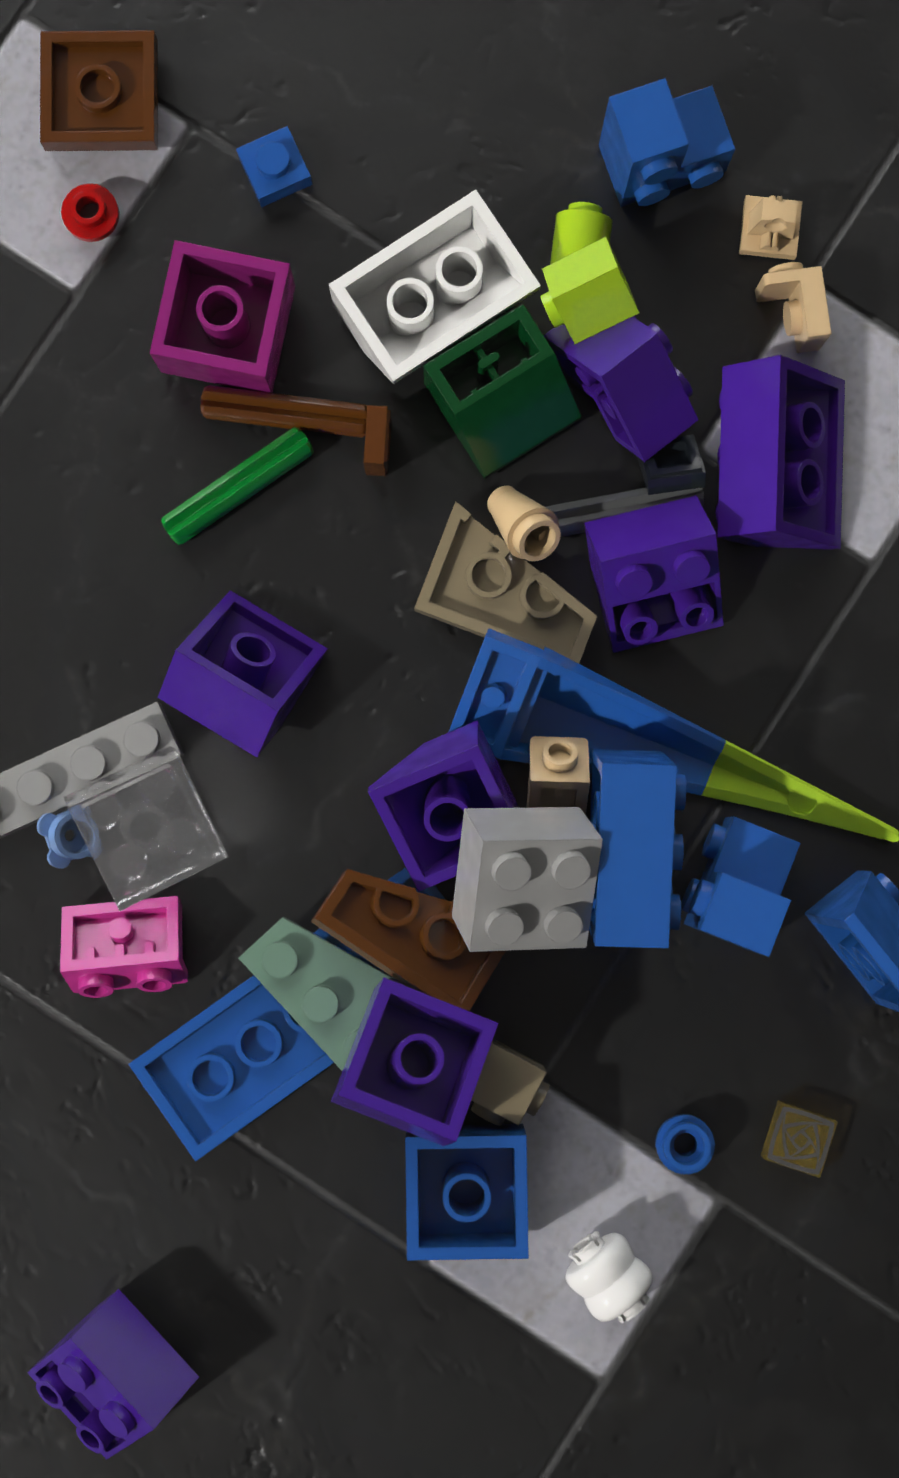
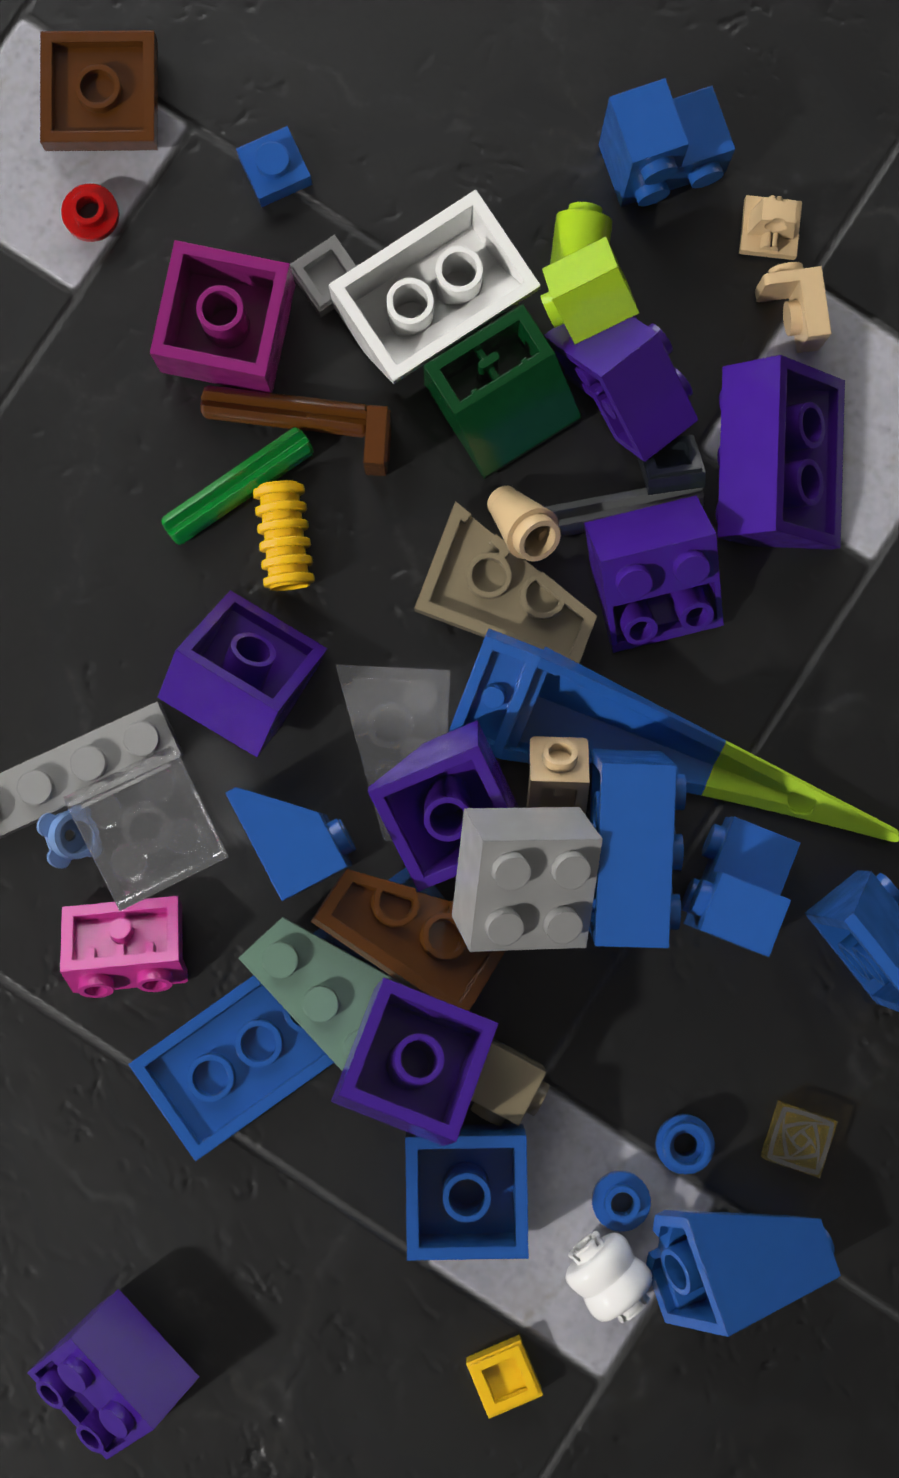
(283, 535): none -> yellow piece
(292, 841): none -> blue slope
(318, 269): none -> light grey tile
(393, 713): none -> clear wing
(504, 1376): none -> yellow tile
(615, 1183): none -> blue plate
(735, 1267): none -> blue slope

